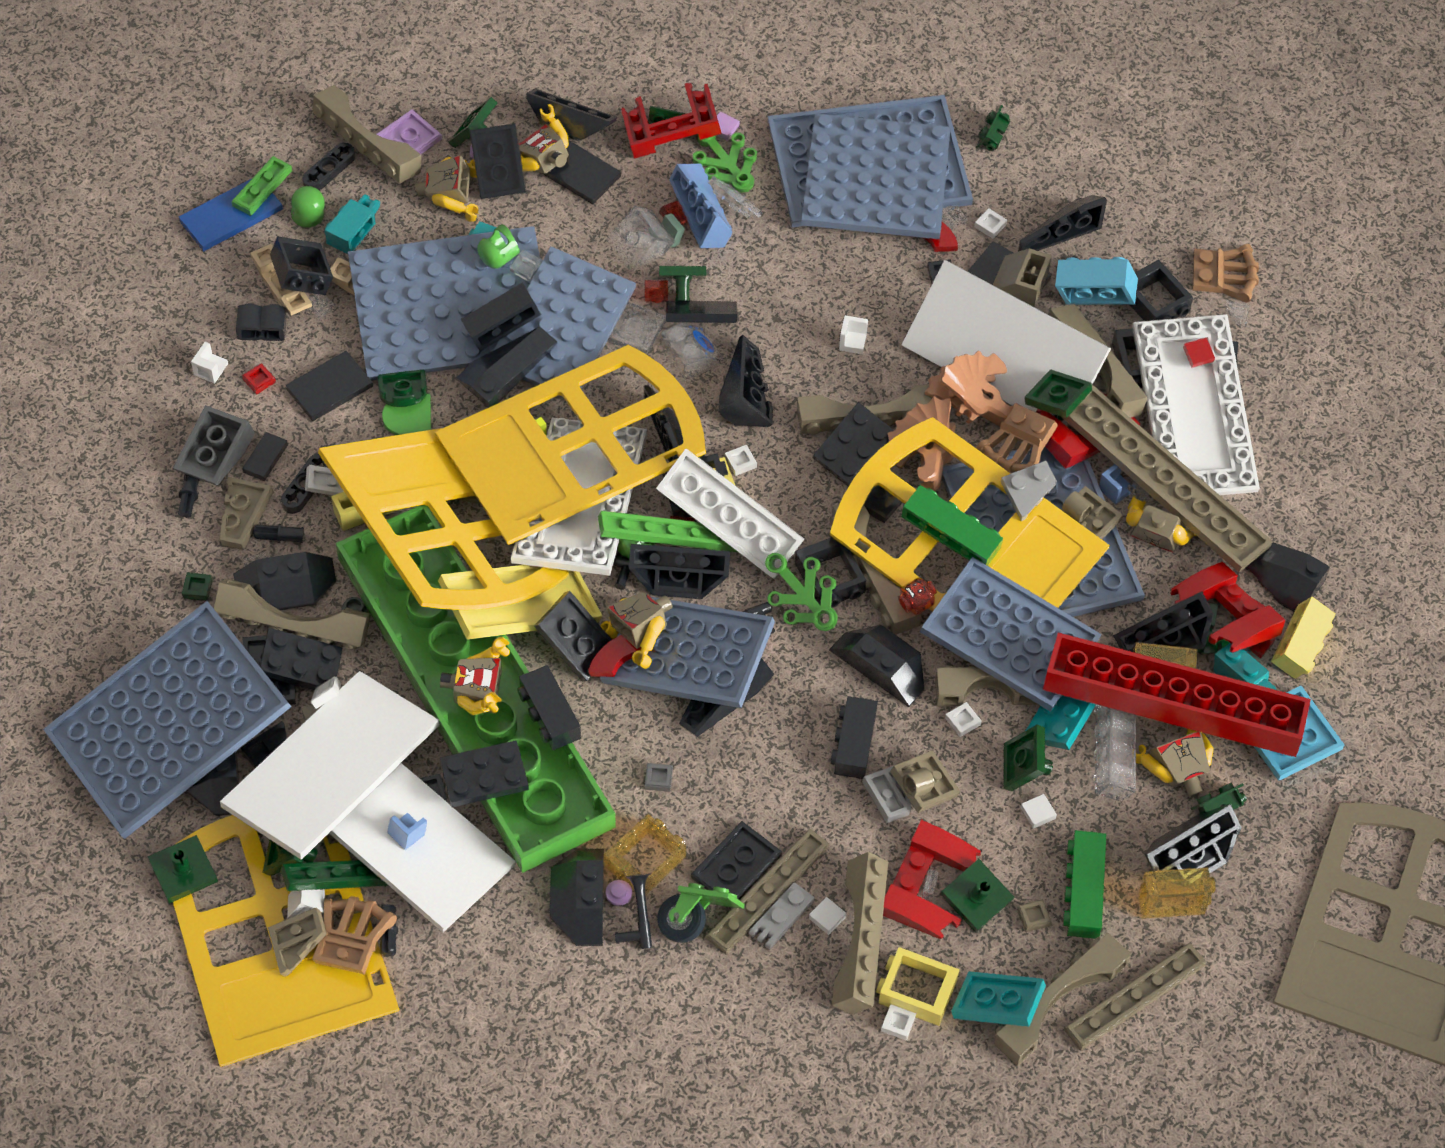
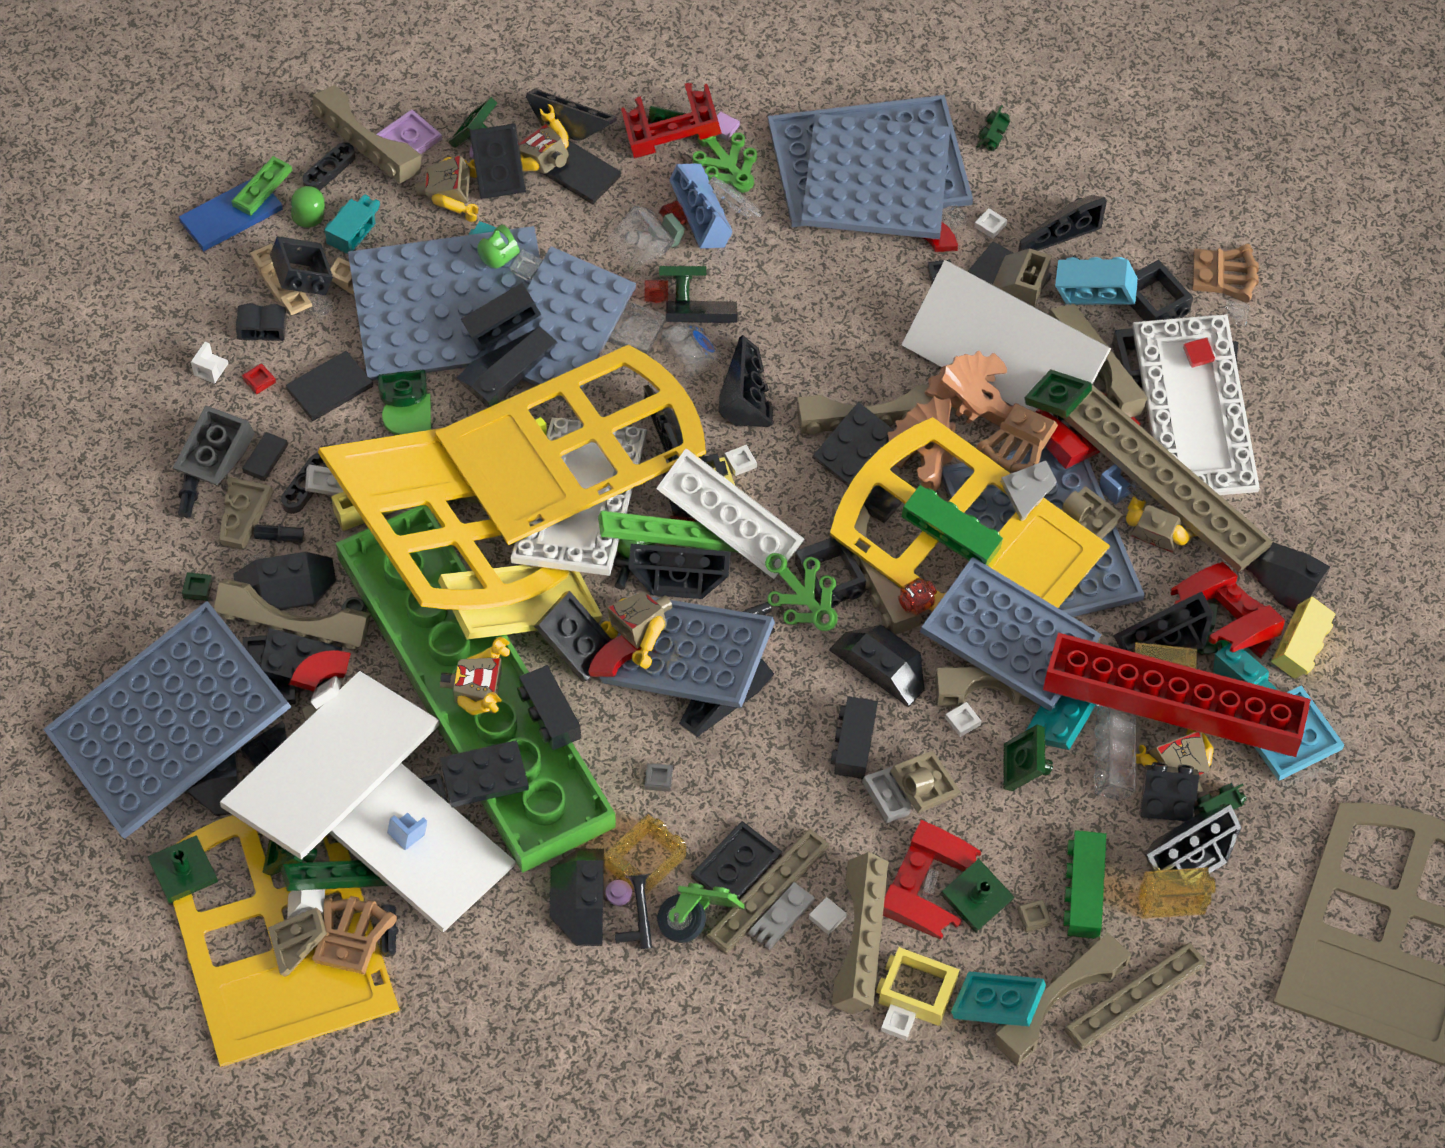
(320, 667): none -> red tile
(853, 334): white panel -> none
(1038, 811): white tile -> none
(1169, 792): none -> black plate

